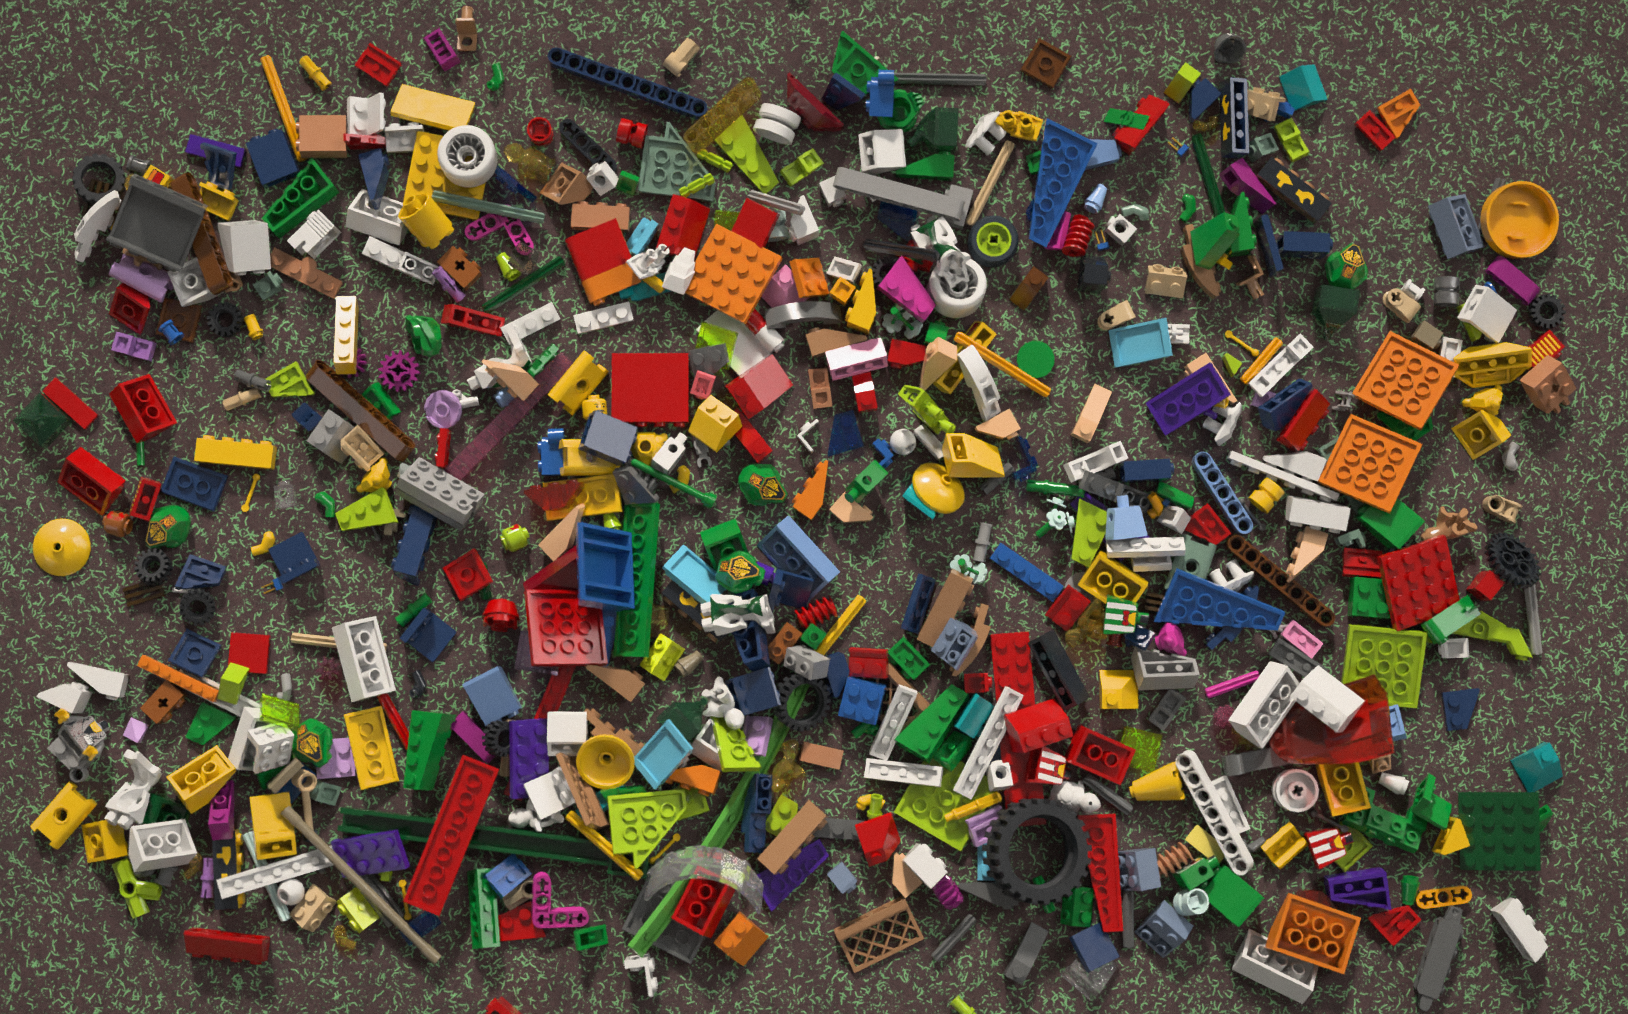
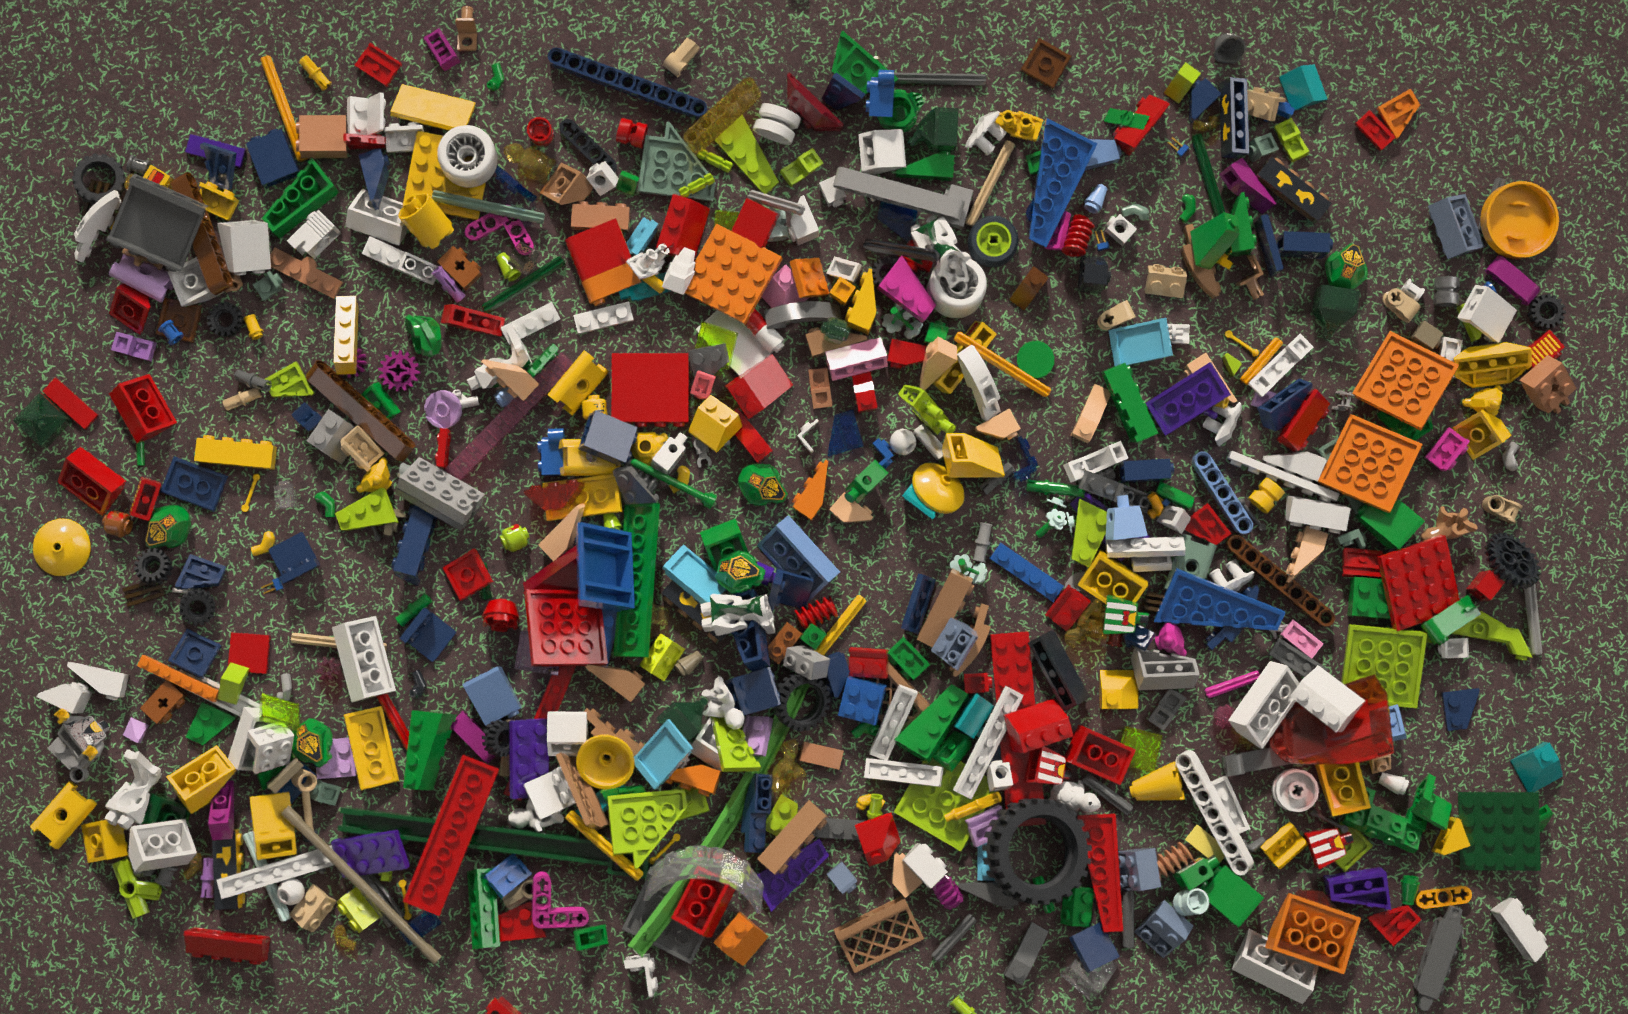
(835, 330): none -> clear green head
(1129, 403): none -> green wedge
(1447, 449): none -> dark pink bracket

